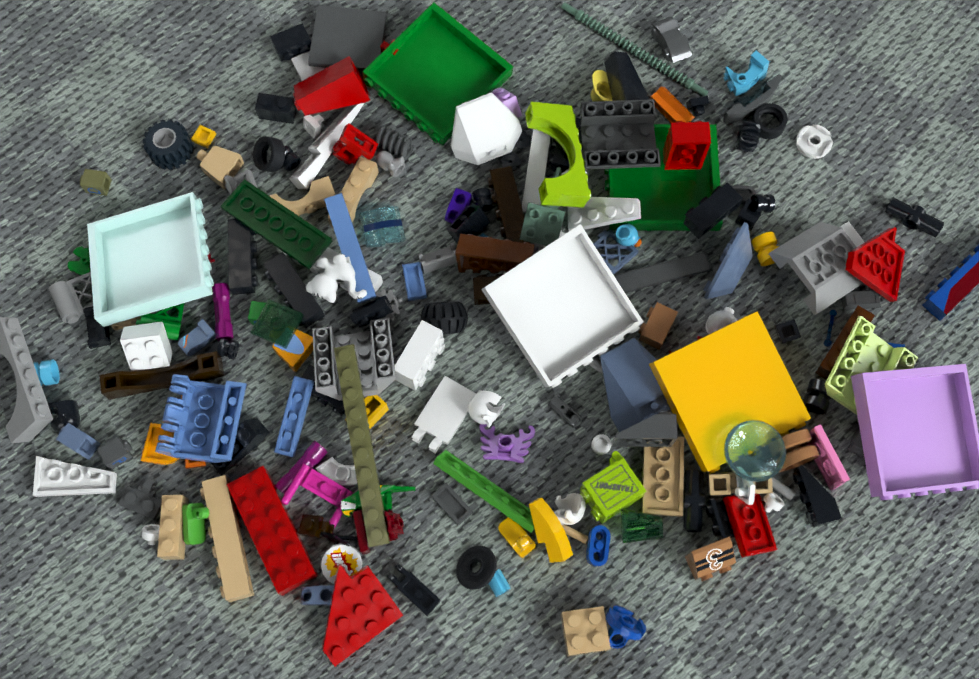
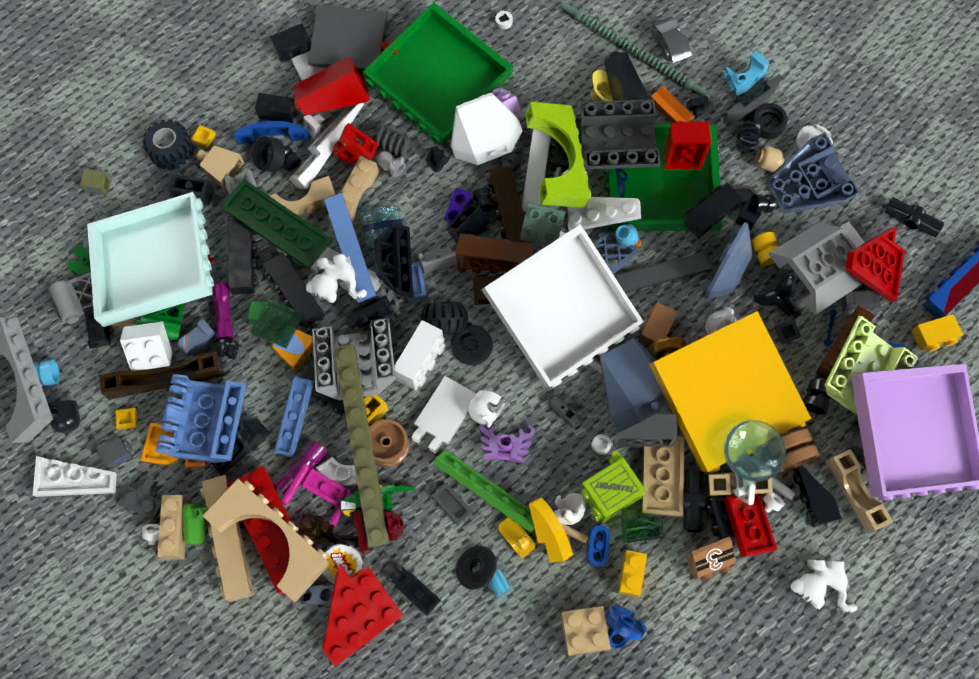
(78, 441): sand blue brick -> none
(126, 418): none -> yellow tile
(185, 184): none -> black brick
(271, 128): none -> blue slope
(304, 561): none -> tan arch
(394, 259): none -> black wedge
(396, 450): none -> medium nougat wheel
(437, 159): none -> black tile
(474, 356): none -> black wheel
(504, 19): none -> white tile
(620, 181): none -> hand
(632, 574): none -> yellow brick
(666, 346): none -> pearl gold piece
(769, 158): none -> tan head
(782, 297): none -> black piece
(812, 178): none -> sand blue wedge
(813, 586): none -> white animal
(828, 461): bright pink tile -> none
(848, 475): none -> tan arch
(937, 333): none -> yellow brick

